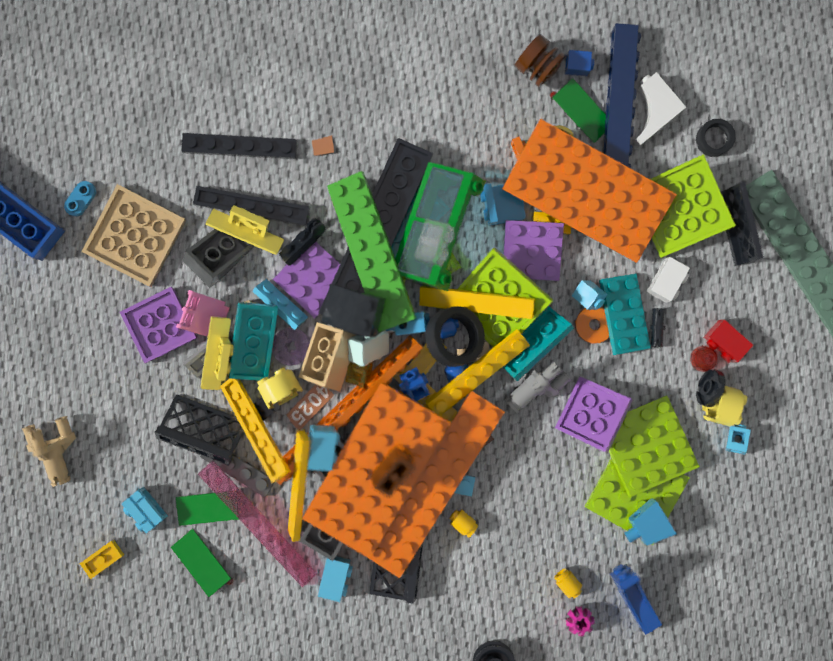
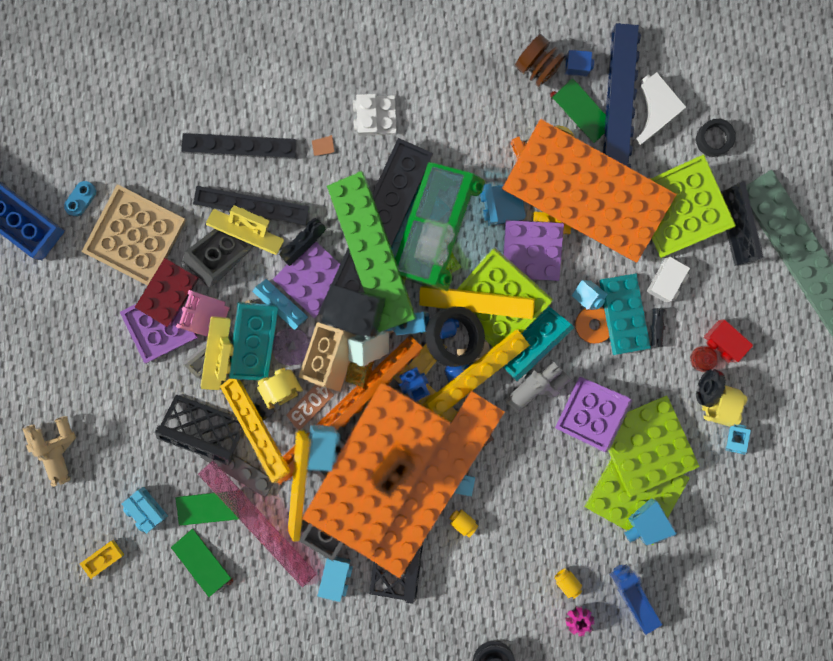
(166, 292): none -> dark red plate
(374, 115): none -> white plate

